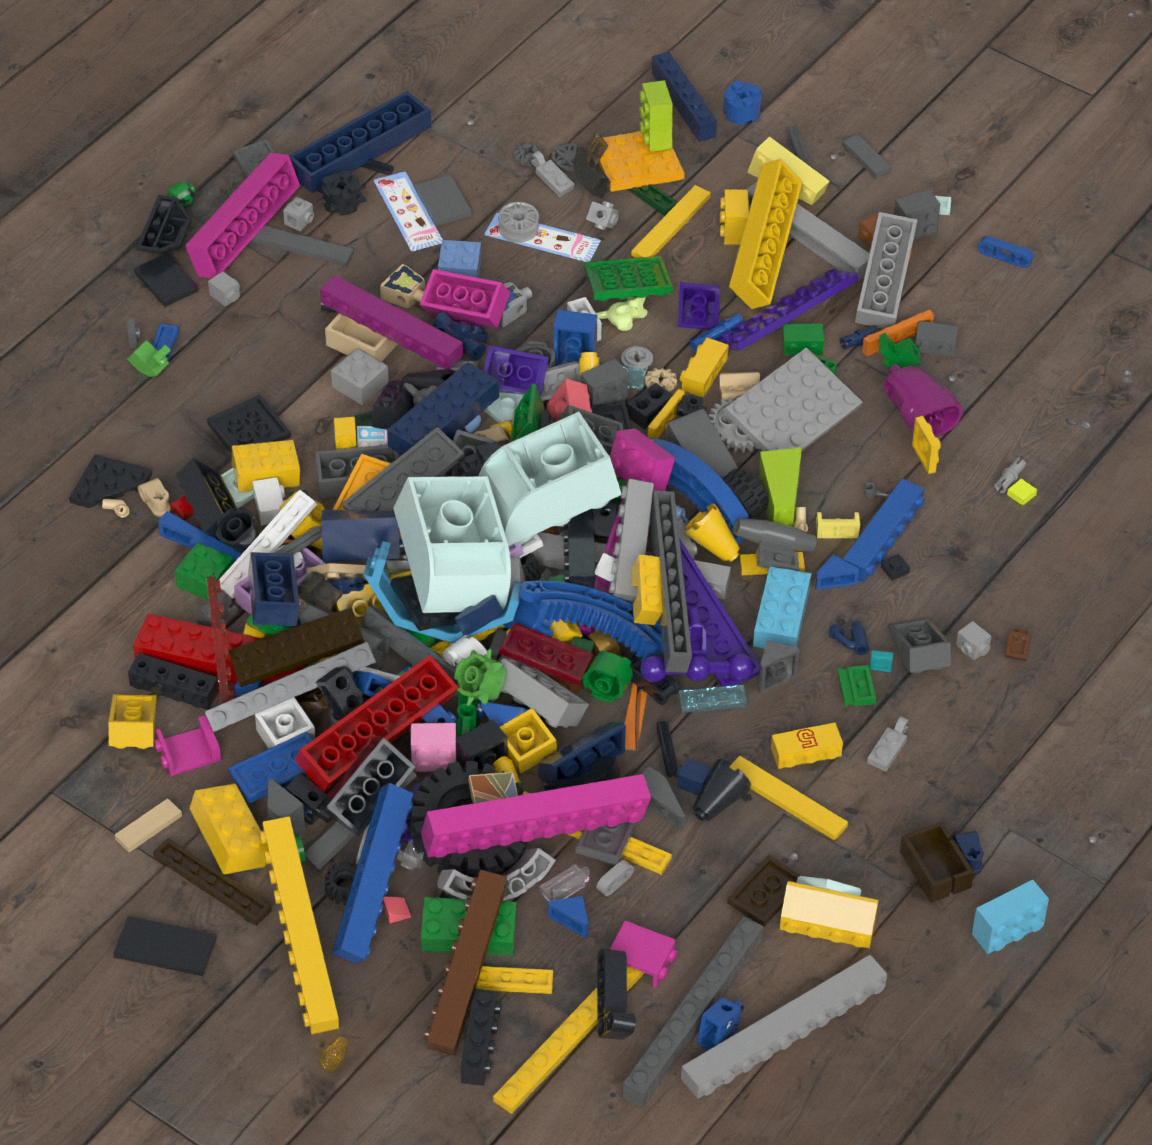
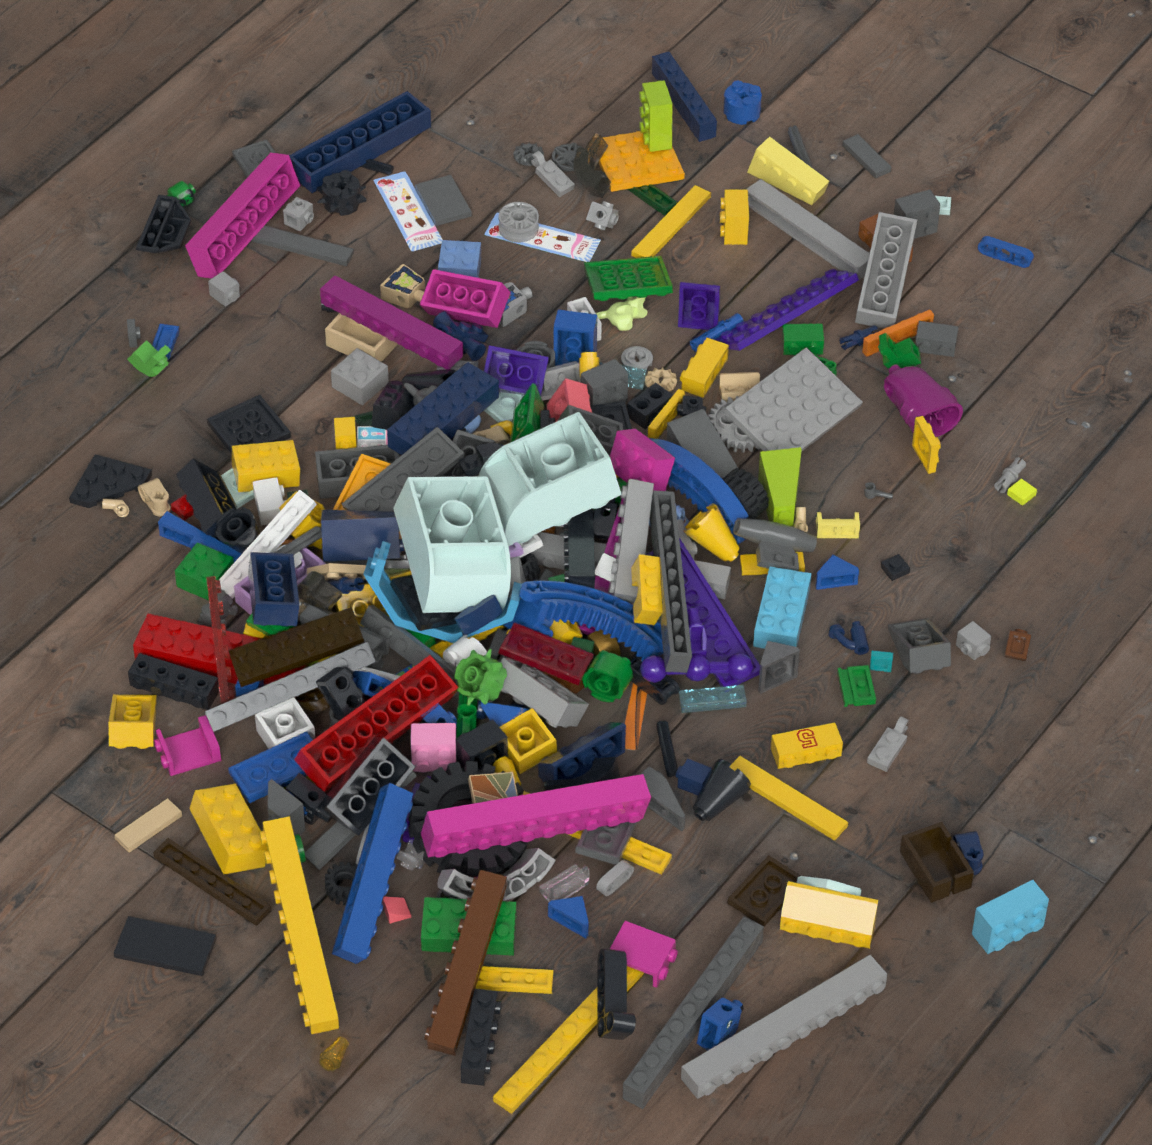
(166, 279): black tile -> none
(766, 234): yellow brick -> none
(885, 528): blue brick -> none

